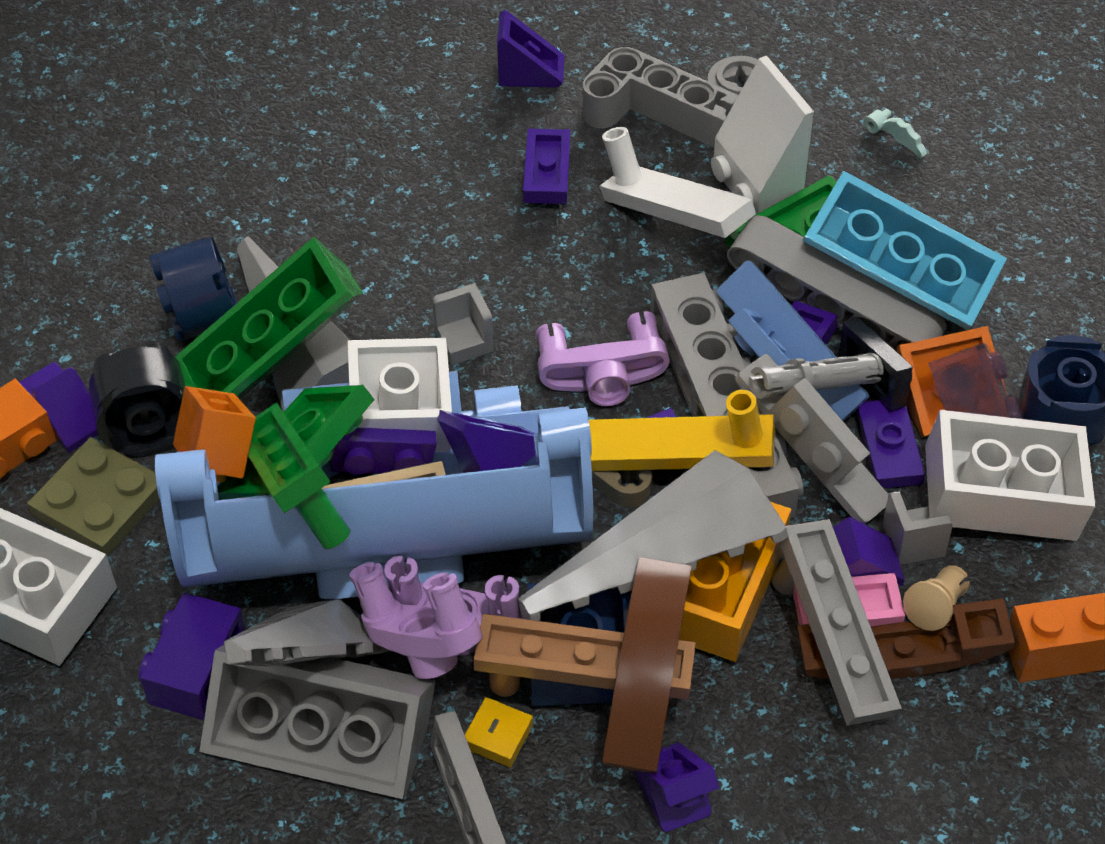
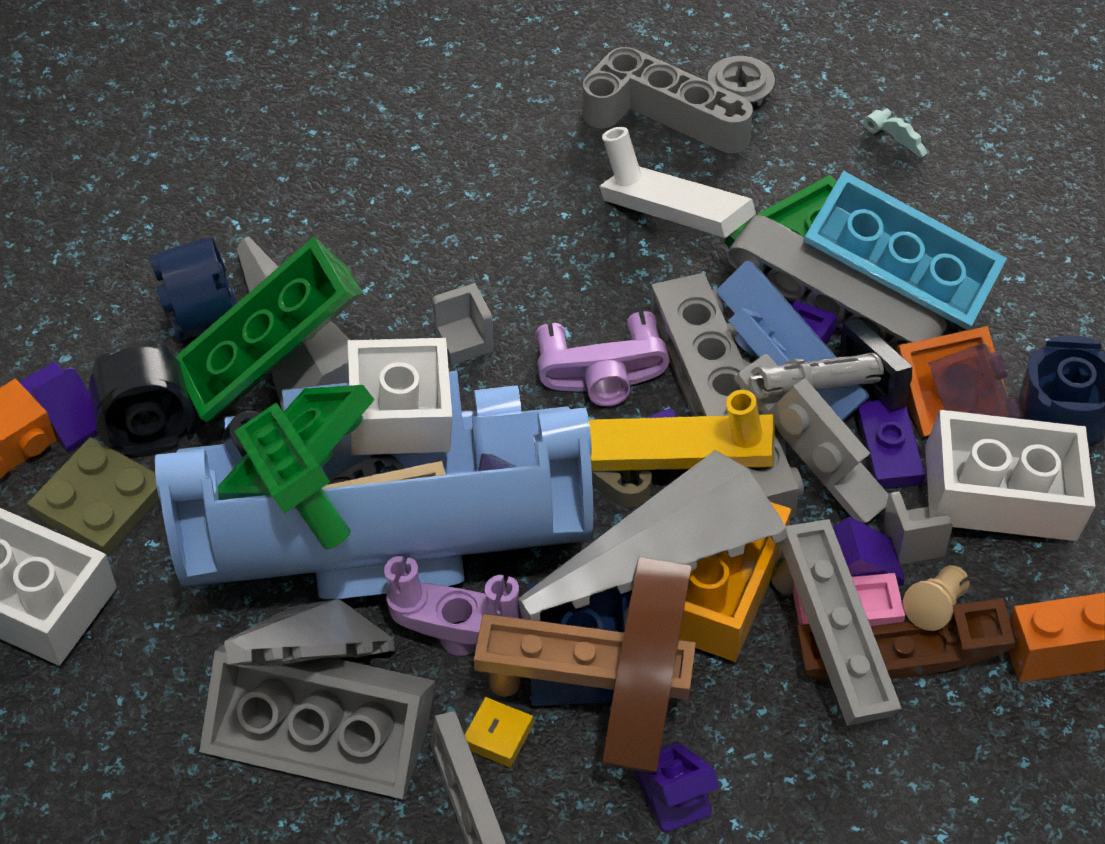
(181, 665): dark purple brick -> none
(218, 425): orange brick -> none
(382, 450): dark purple plate -> none
(424, 634): lavender connector -> none
(486, 443): dark purple slope -> none
(525, 56): dark purple slope -> none
(547, 166): dark purple plate -> none
(764, 139): white slope -> none

